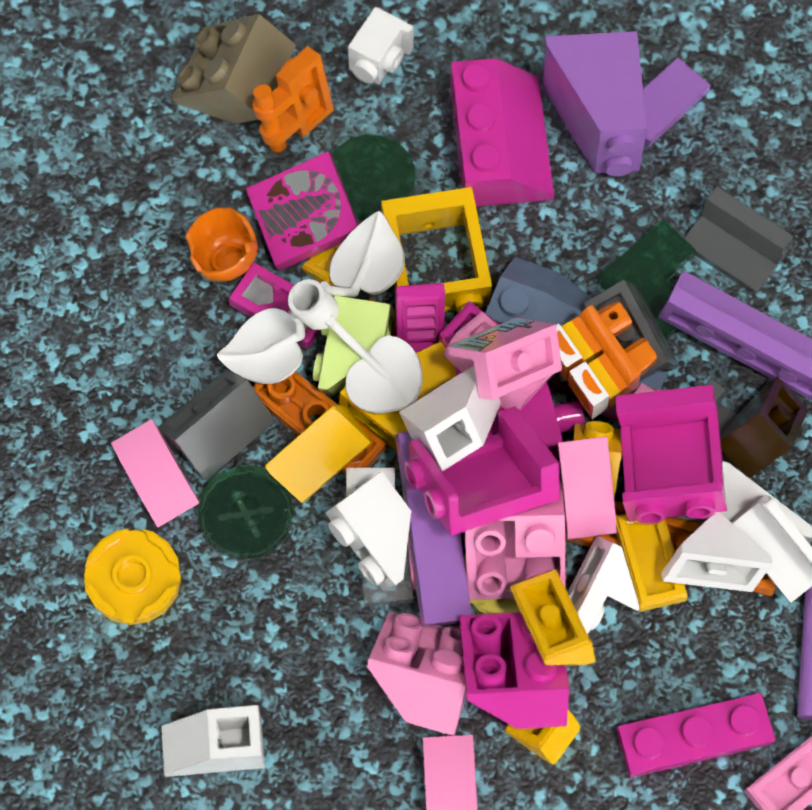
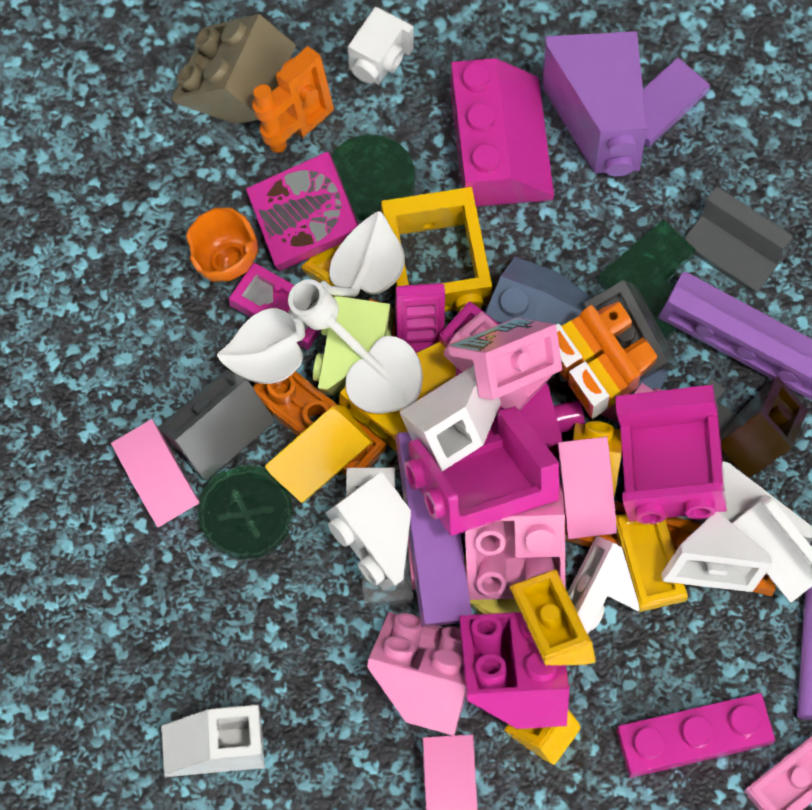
(132, 576): yellow tile -> none

